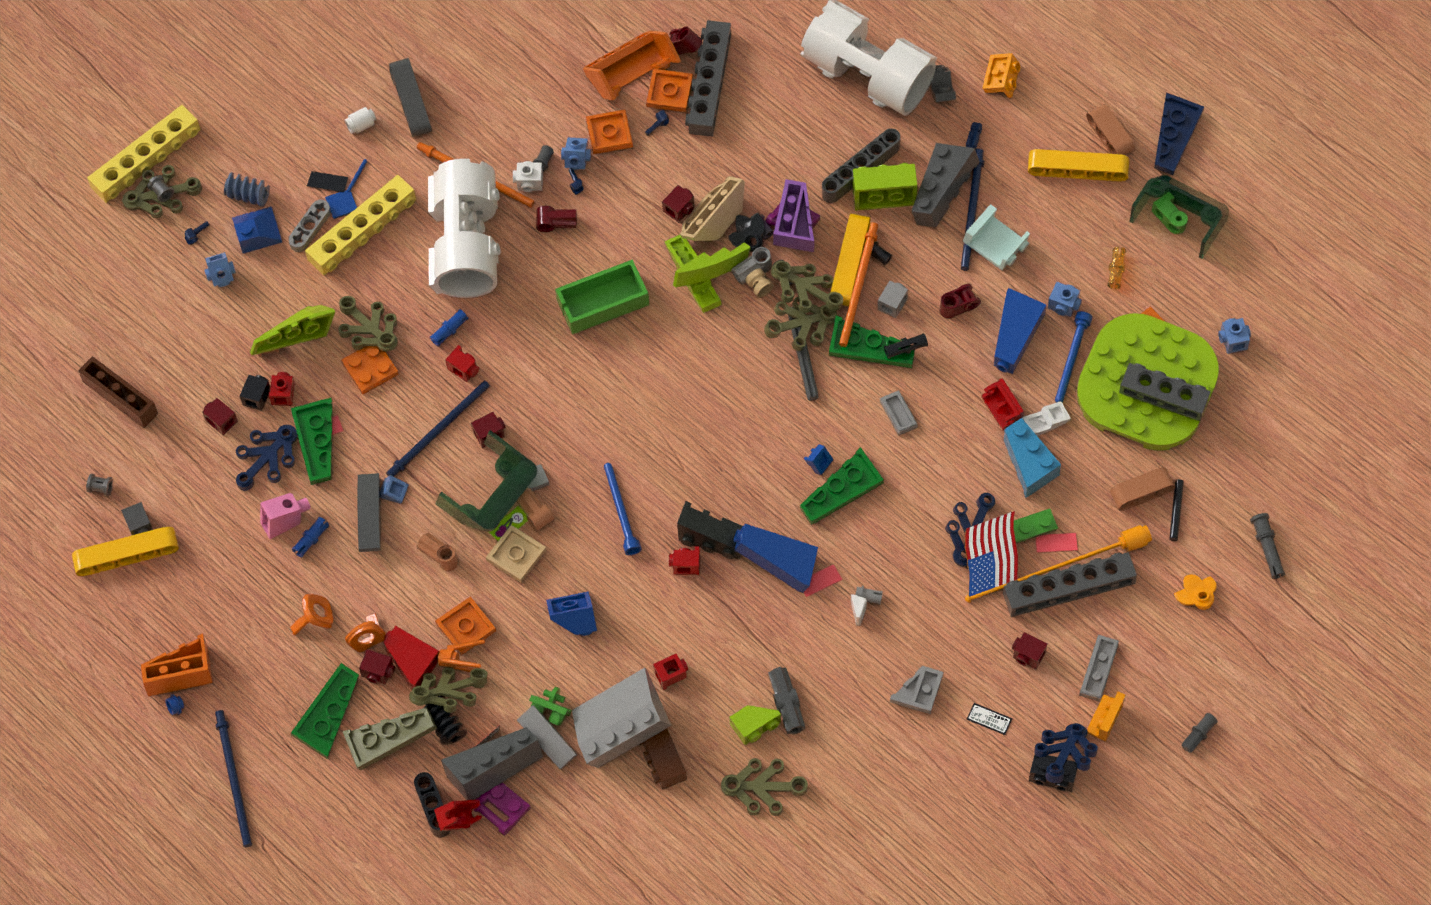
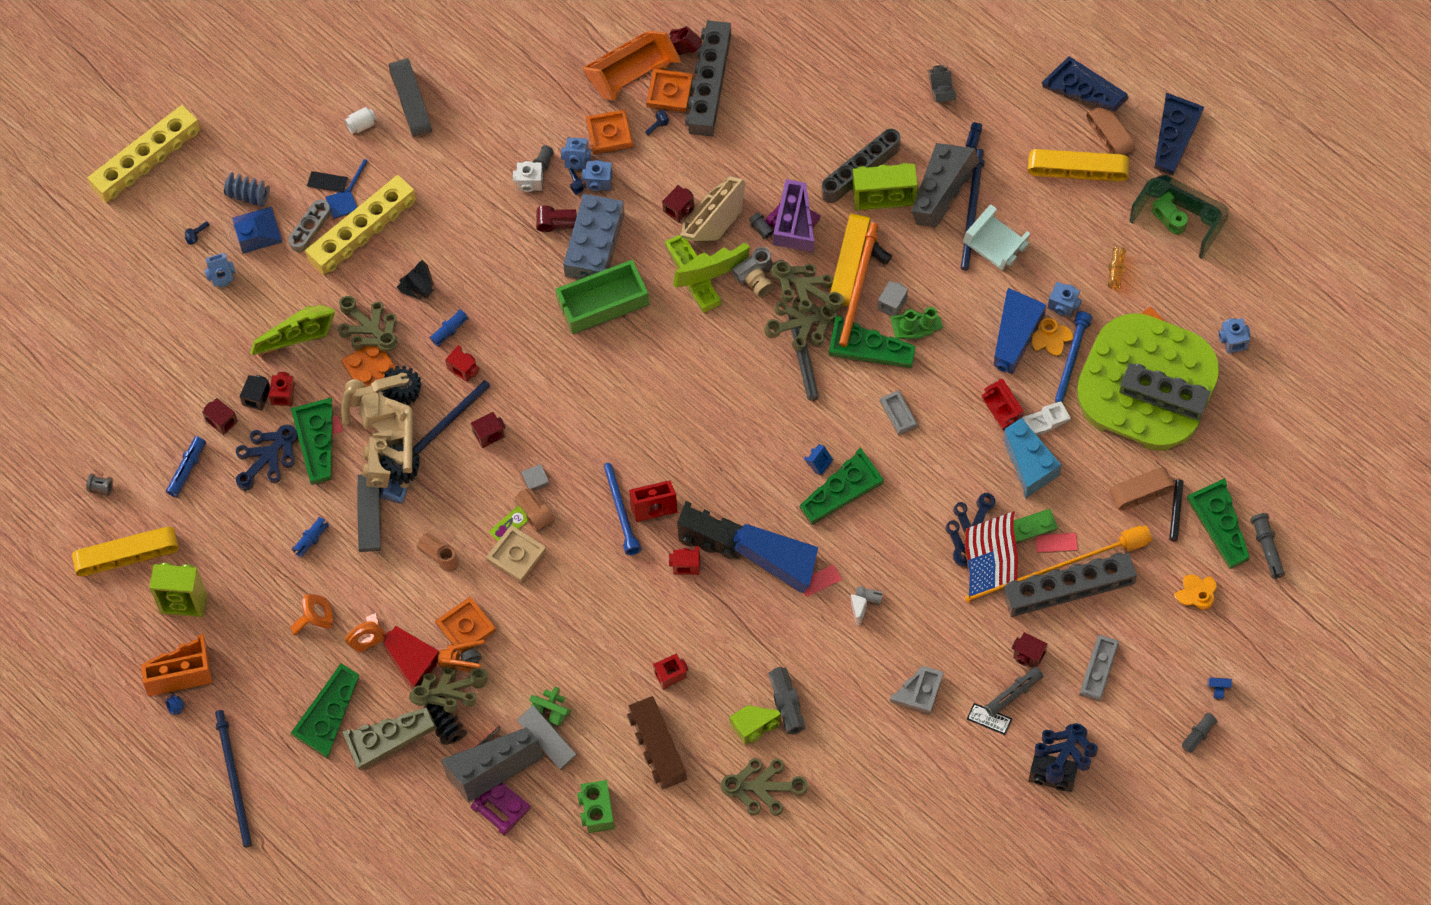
(118, 392): reddish brown brick -> none
(137, 519): dark grey brick -> none
(140, 197): olive plant -> none
(160, 188): flat silver bush -> none
(178, 590): none -> lime brick
(186, 465): none -> blue pin
(281, 514): bright pink torso -> none
(376, 667): dark red brick -> none
(389, 450): none -> tan piece
(417, 281): none -> black brick
(426, 796): black beam -> none
(432, 152): orange bar -> none
(457, 815): red hinge -> none
(464, 258): white cylinder -> none
(471, 656): none -> dark grey plate
(517, 475): clear green windscreen -> none
(573, 613): blue slope -> none
(593, 236): none -> sand blue brick
(598, 175): none -> medium blue brick
(598, 806): none -> bright green brick
(619, 719): light grey slope -> none
(653, 501): none -> red brick
(747, 230): black plate -> none
(838, 42): white cylinder -> none
(915, 324): none -> bright green connector
(919, 342): black pin -> none
(962, 300): dark red piece -> none
(1001, 74): light orange bracket -> none
(1033, 676): none -> dark grey pin
(1051, 340): none -> light orange plate
(1085, 85): none -> dark blue wing
(1106, 716): light orange bracket -> none
(1217, 516): none -> green wing
(1219, 685): none -> blue tile

